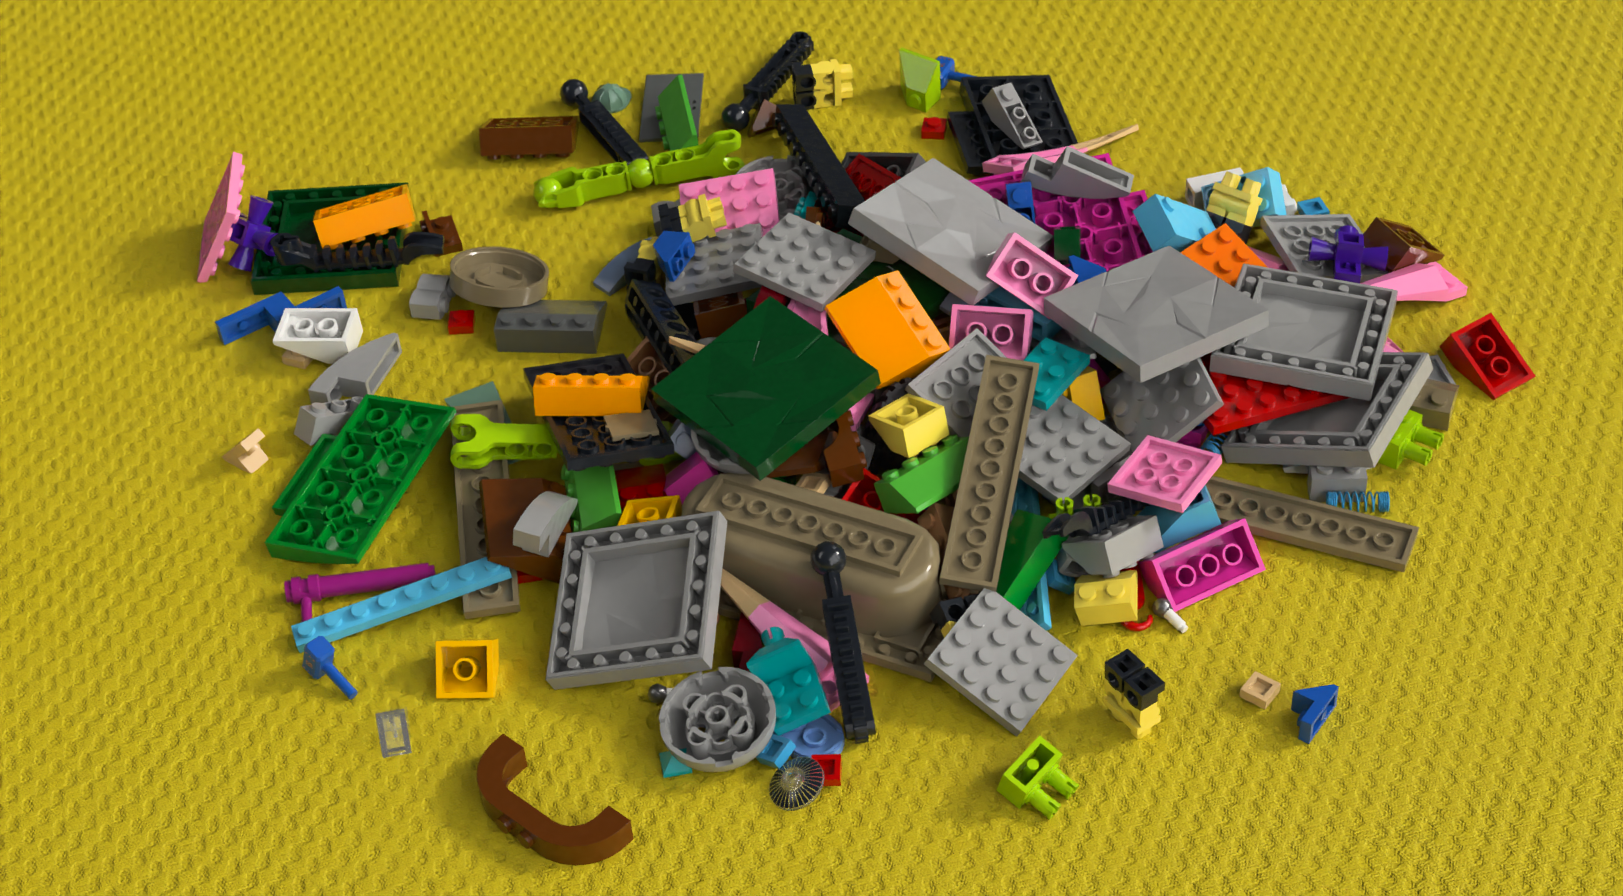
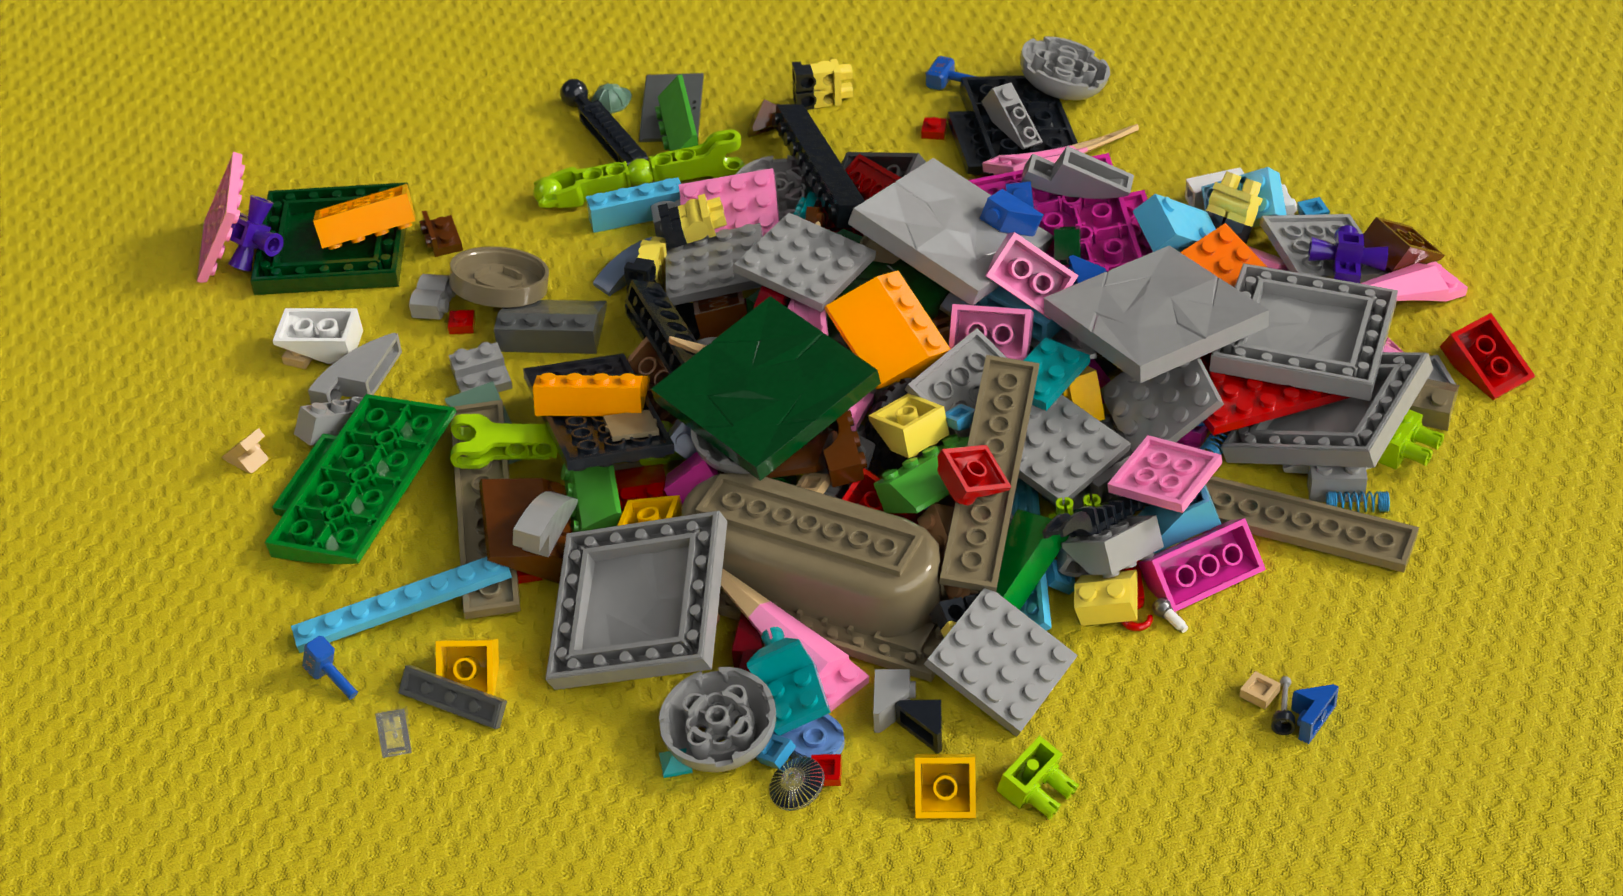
(269, 312): blue bracket -> none
(291, 251): black piece -> none
(316, 587): magenta cylinder -> none
(452, 696): none -> dark grey tile
(480, 366): none -> light grey plate
(529, 136): reddish brown slope -> none
(556, 842): reddish brown arch -> none
(630, 204): none -> medium azure brick
(657, 693): flat silver piece -> none
(673, 252): blue slope -> none
(768, 80): black gear -> none
(828, 561): black gear -> none
(889, 688): none -> light grey slope
(919, 80): lime slope -> none
(922, 720): none -> black slope
(945, 786): none -> yellow slope
(960, 417): none -> dark azure plate
(971, 473): none -> red slope
(1010, 214): none -> blue slope
(1063, 68): none -> light grey brick
(1132, 692): black hips -> none
(1284, 715): none -> black hinge

